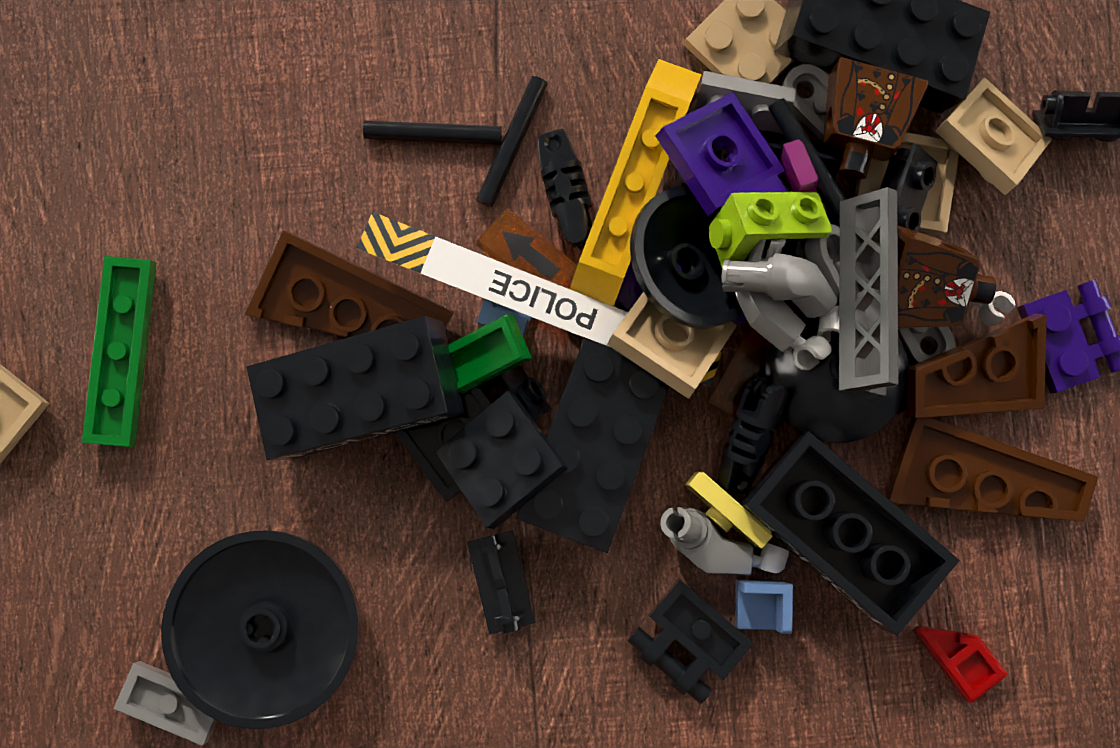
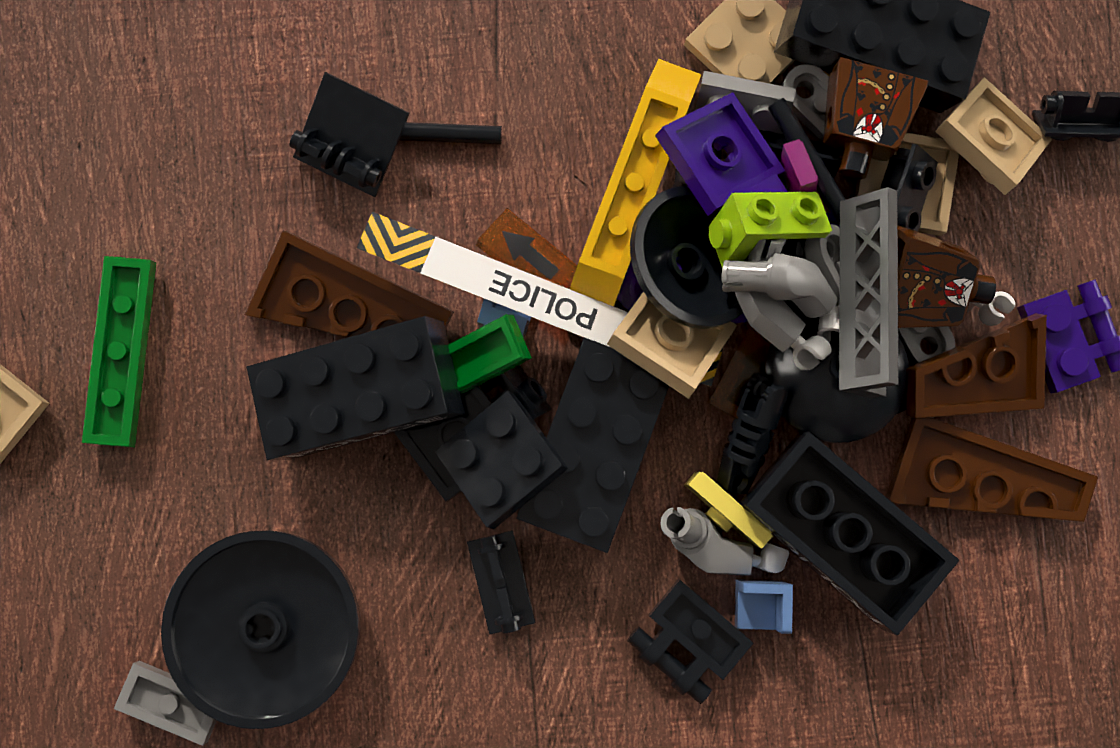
(350, 134): none -> black hinge
(512, 141): black bar -> none
(565, 186): black hinge -> none
(963, 660): red tile -> none

